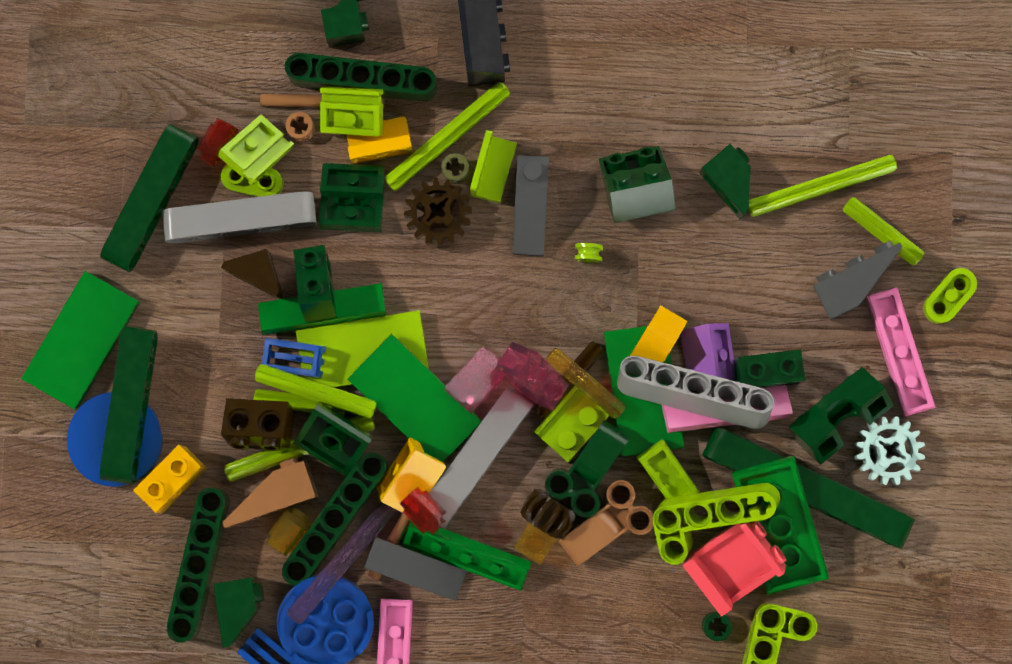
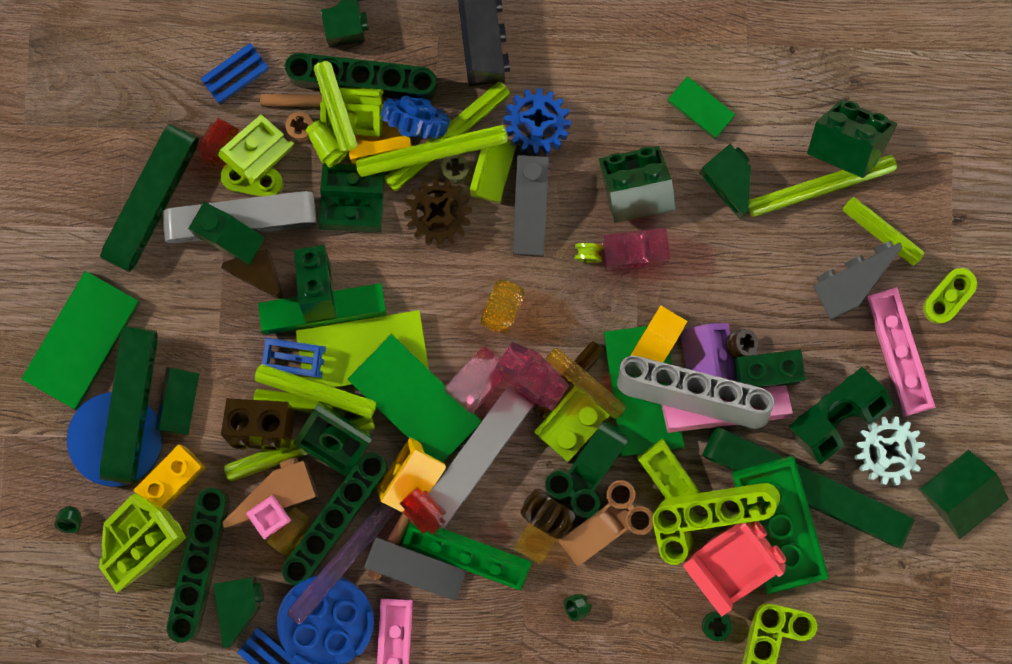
(68, 520): none -> dark green hinge
(136, 540): none -> lime wedge
(177, 401): none -> dark green tile
(226, 233): none -> dark green slope
(228, 64): none -> blue tile
(268, 516): none -> bright pink tile
(325, 144): none -> lime cone
(335, 106): none -> lime axle
(415, 117): none -> blue gear
(432, 150): none -> lime axle
(502, 306): none -> clear yellow gear
(549, 122): none -> blue gear
(577, 606): none -> dark green hinge
(635, 249): none -> clear pink brick
(701, 107): none -> green tile
(749, 340): none -> dark brown bush
(851, 138): none -> dark green slope
(965, 493): none -> dark green slope

